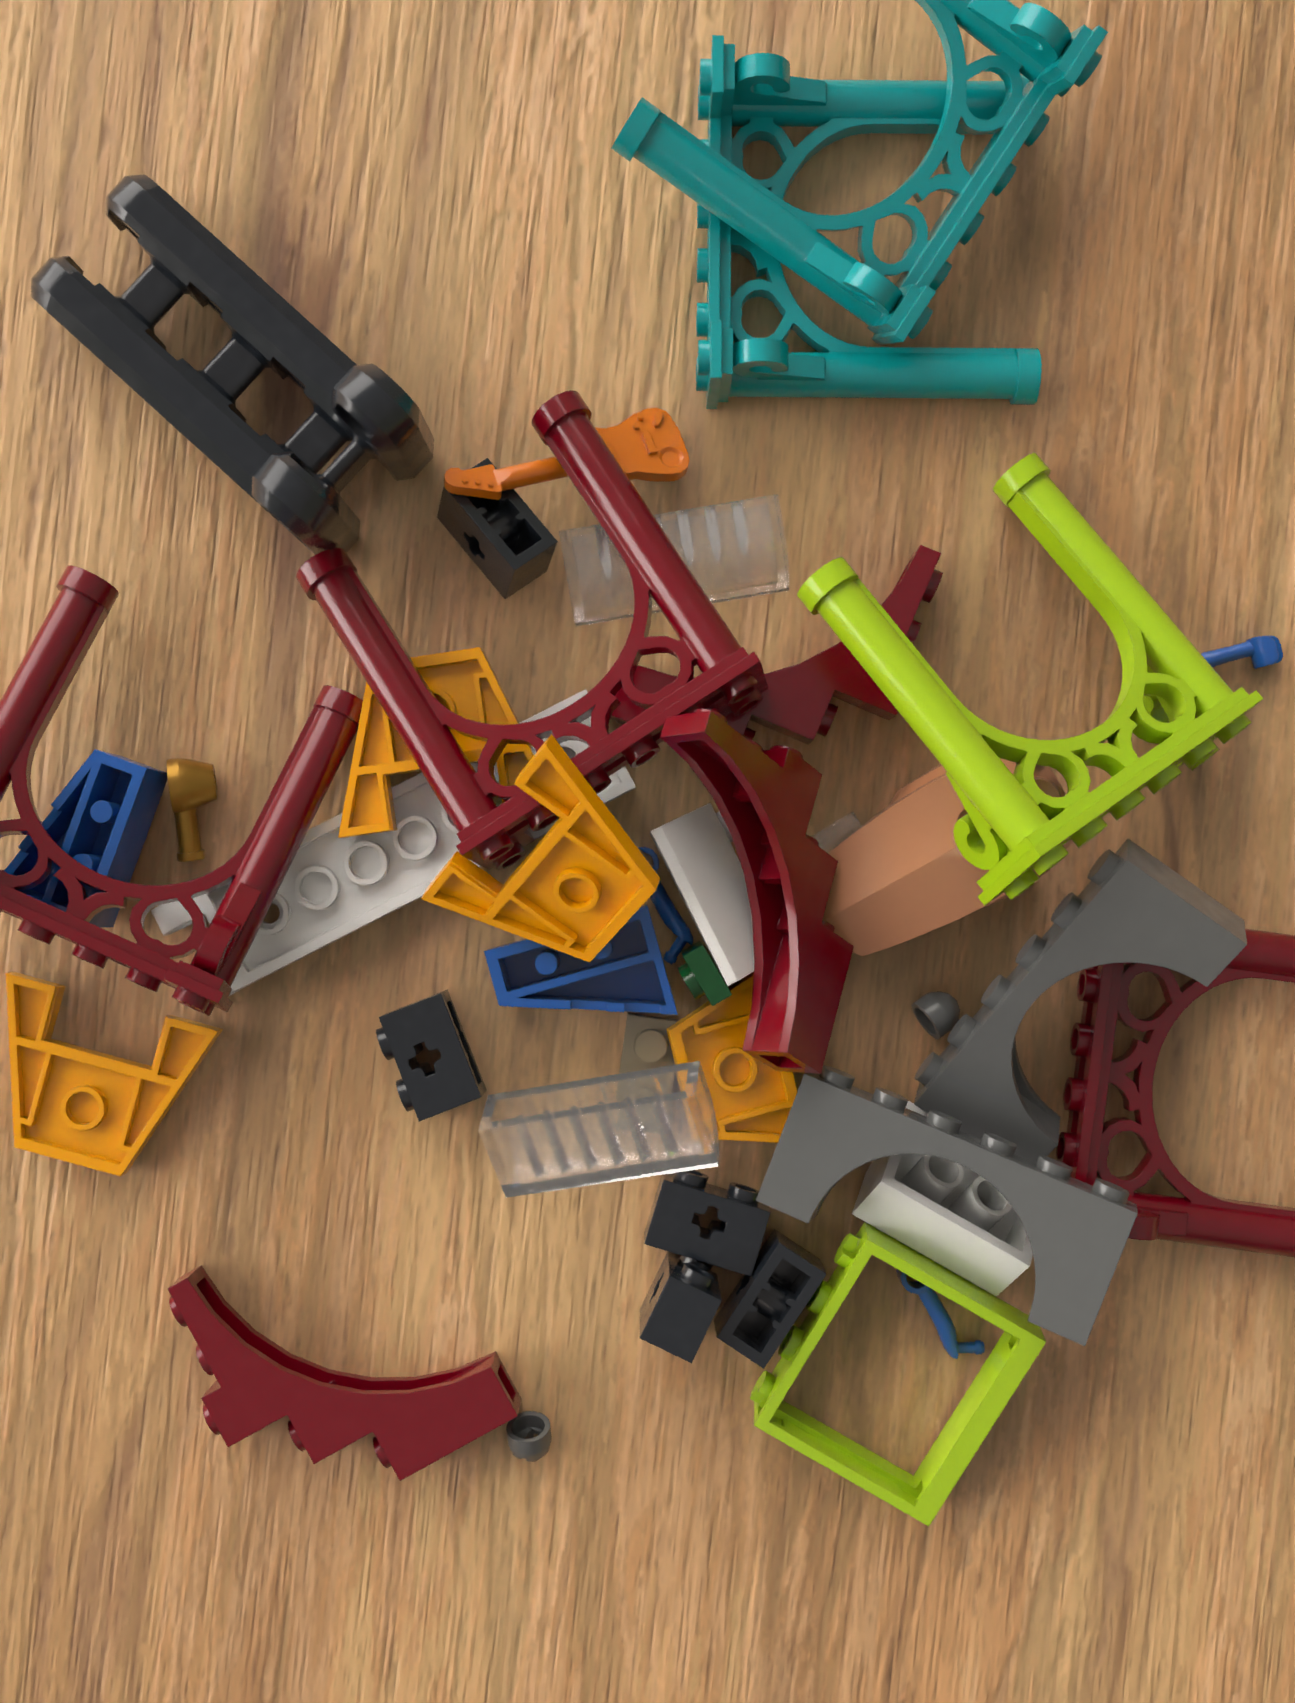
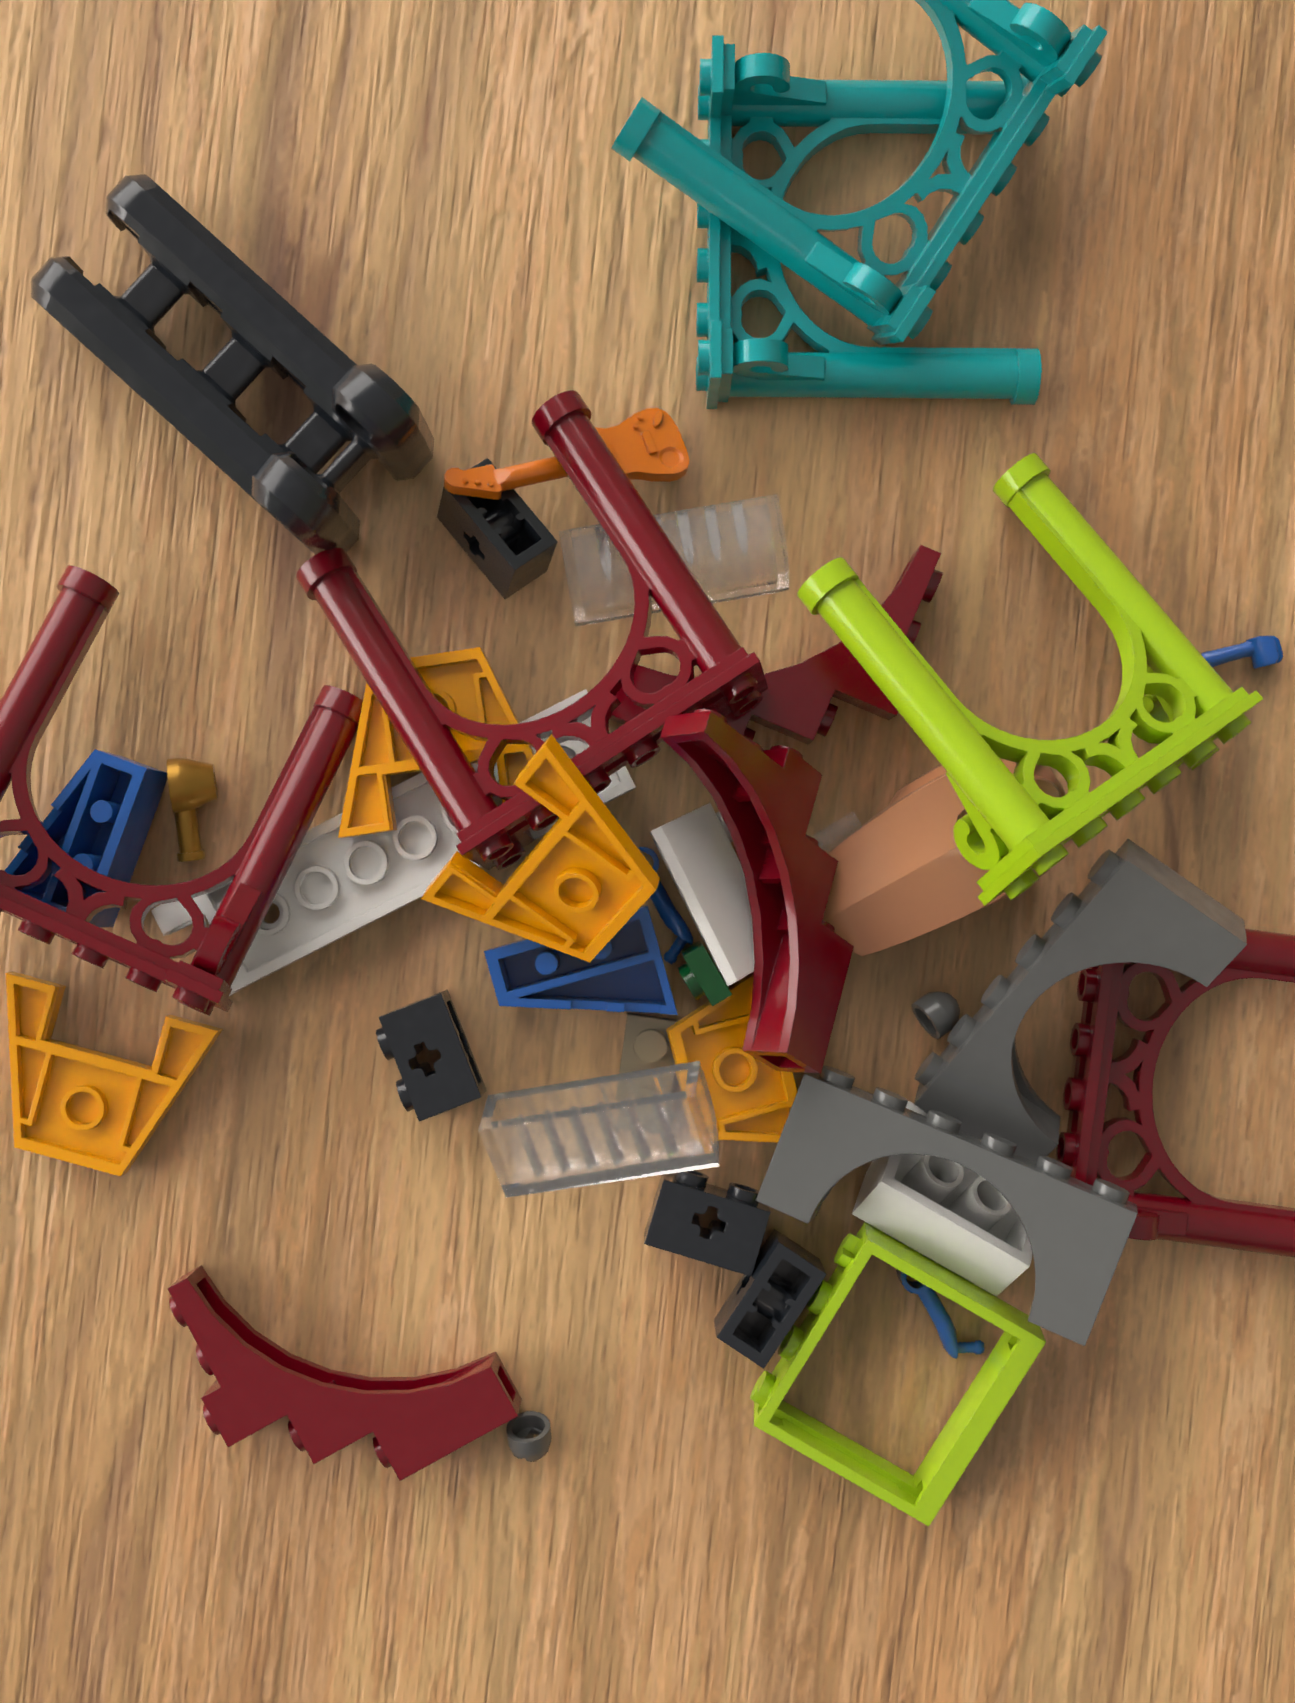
(680, 1306): black brick -> none

